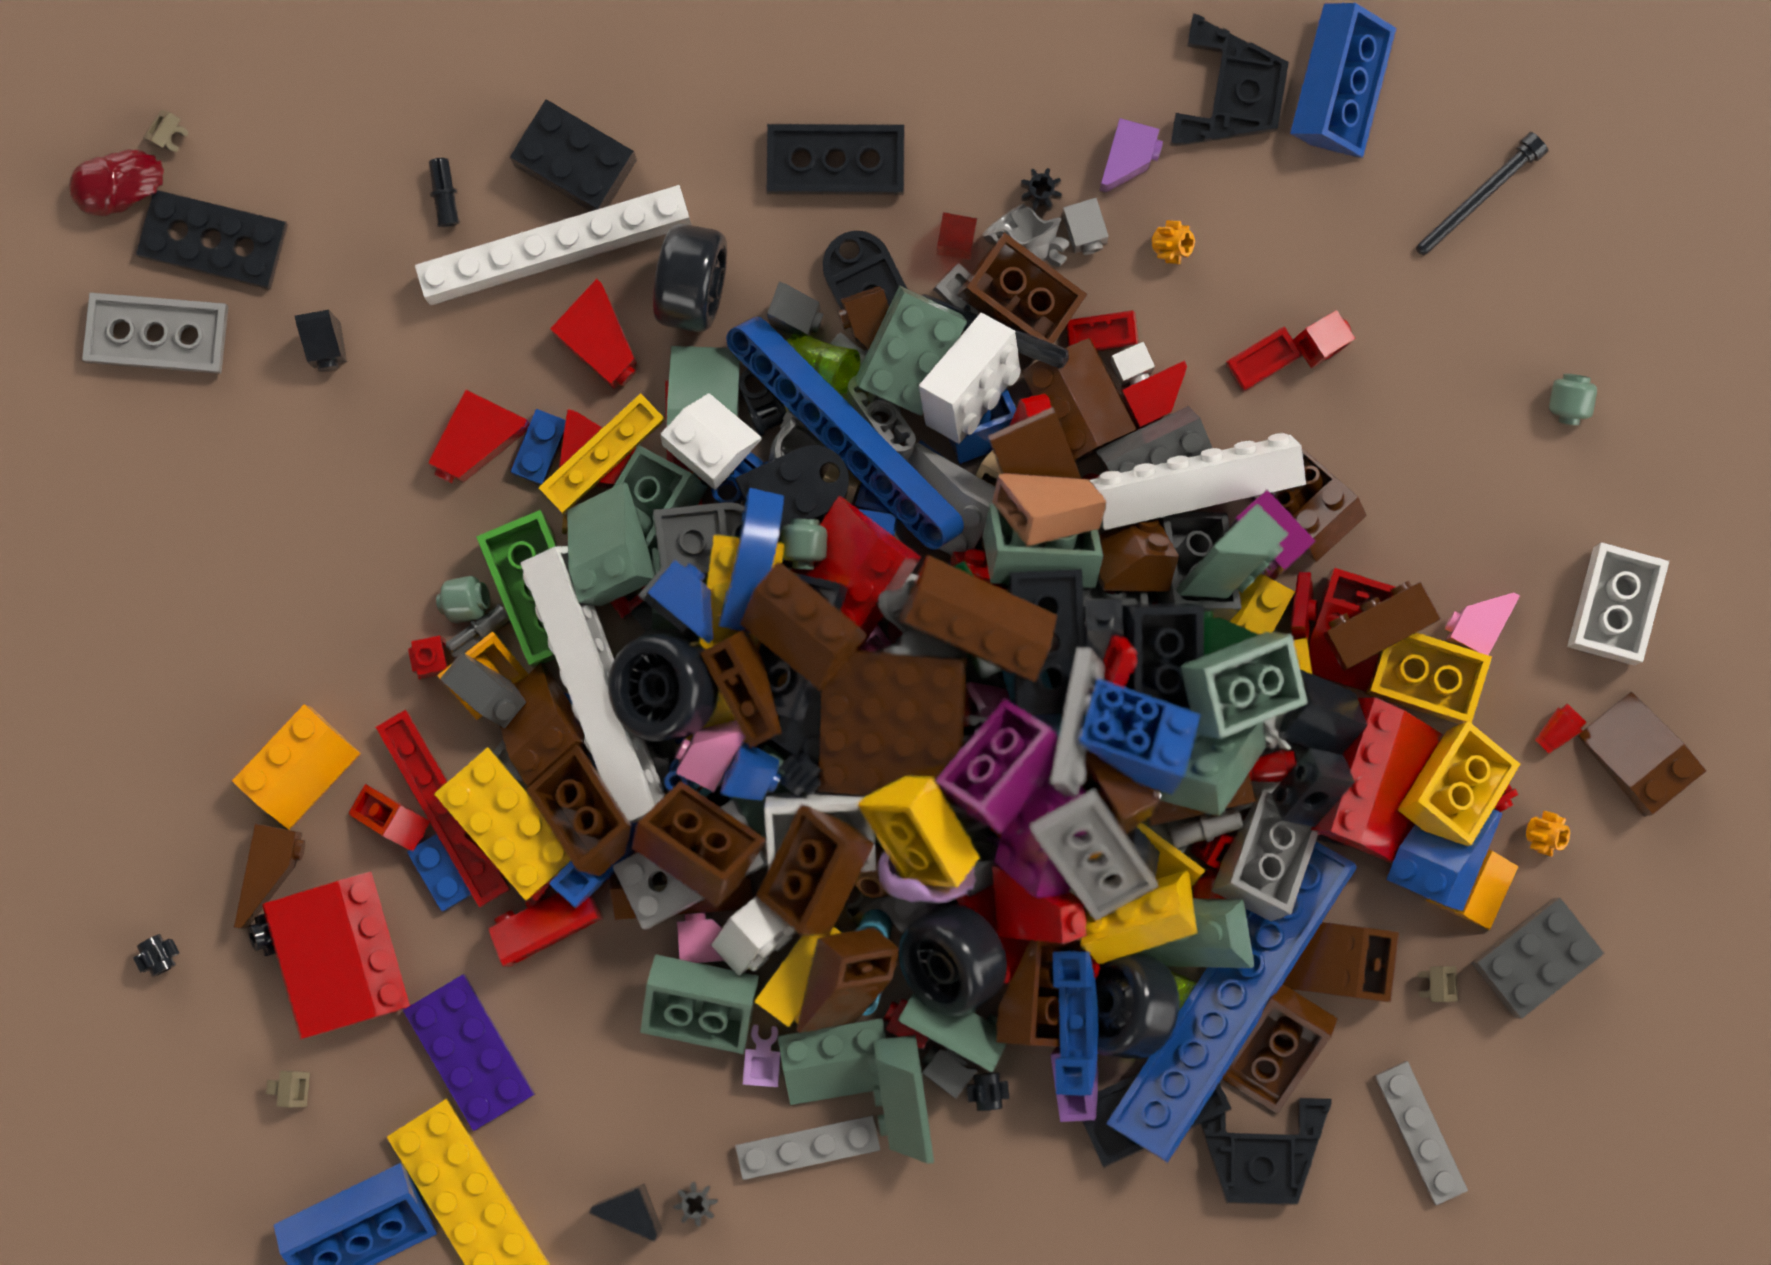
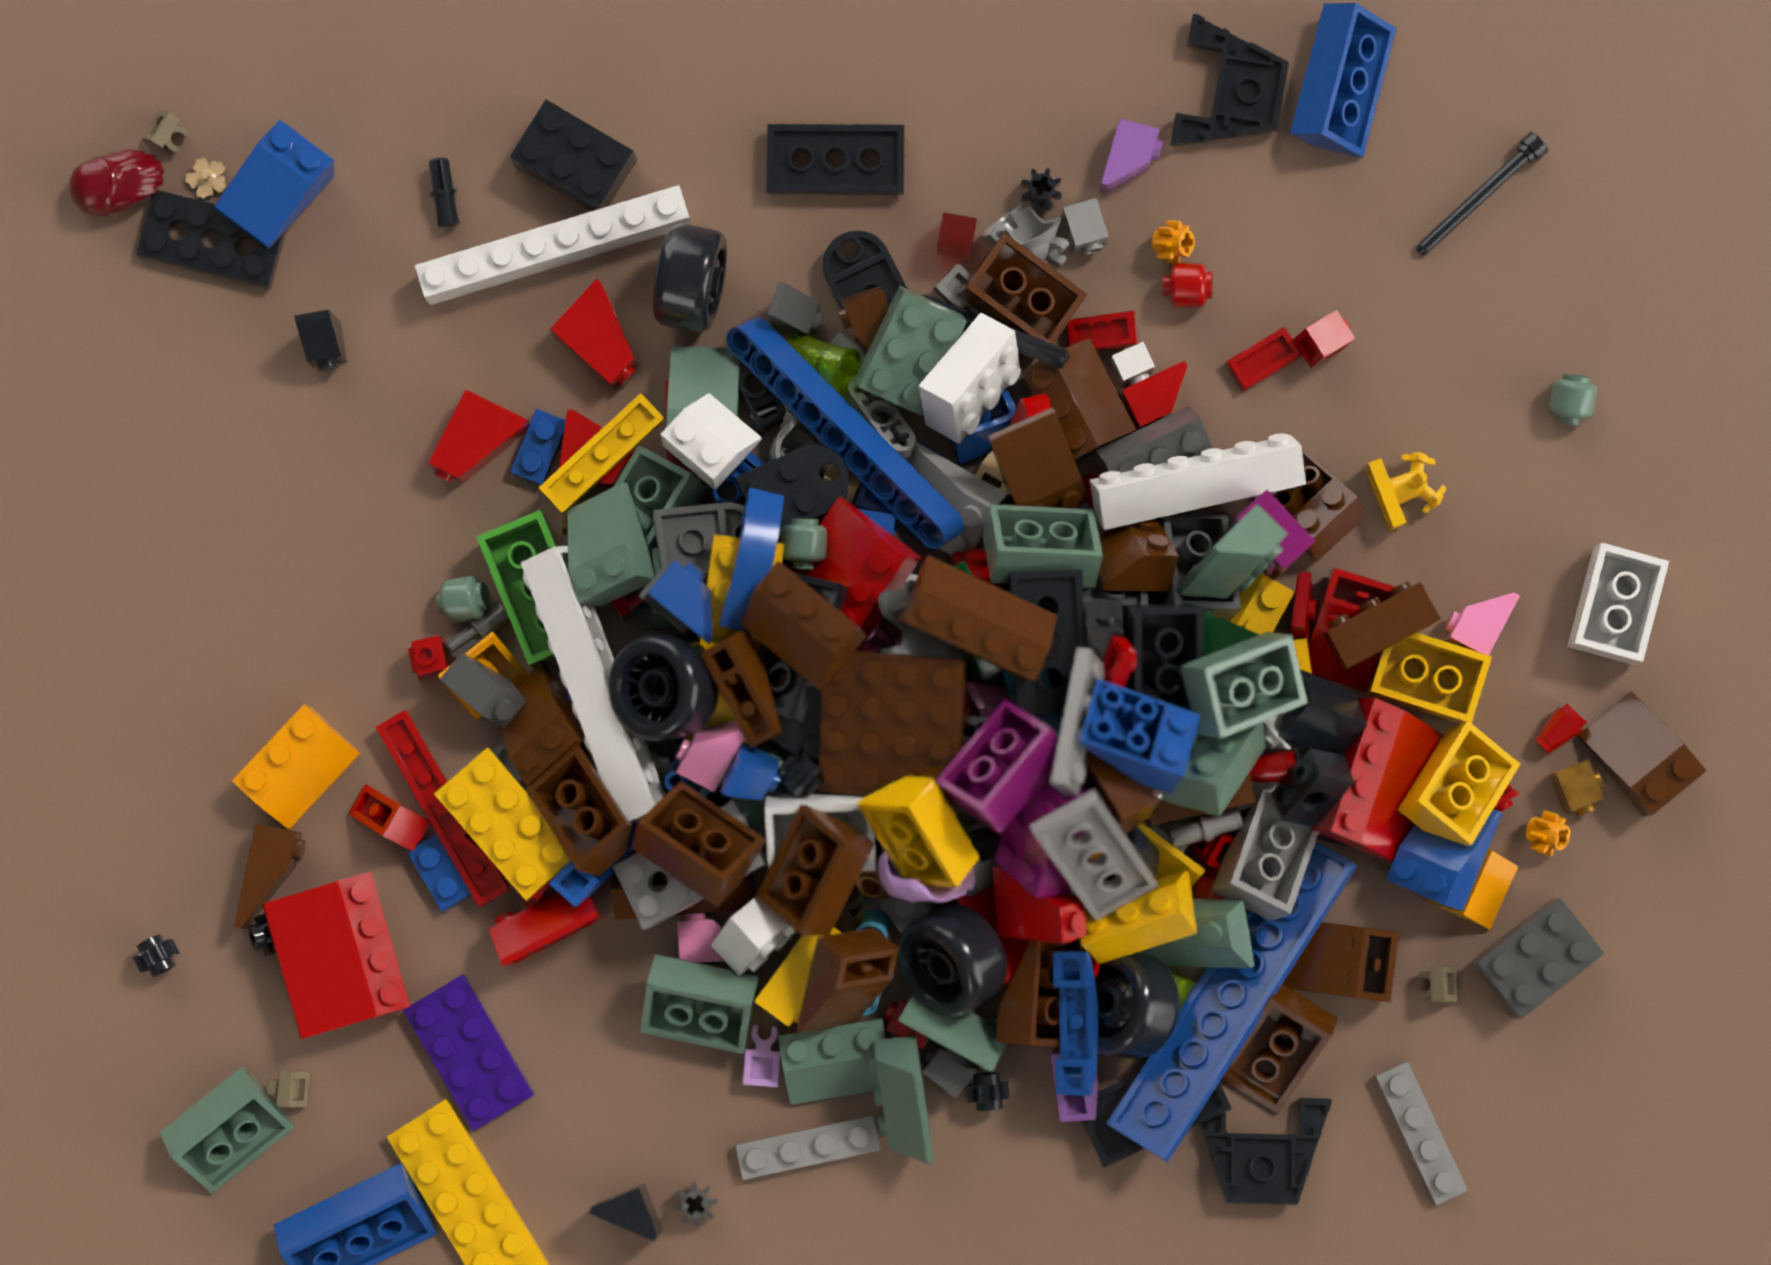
(143, 312): light grey plate -> none
(207, 178): none -> tan plant
(226, 1130): none -> sand green slope
(275, 184): none -> blue slope
(1048, 506): nougat slope -> none
(1188, 285): none -> red head
(1402, 488): none -> yellow piece
(1578, 788): none -> pearl gold brick

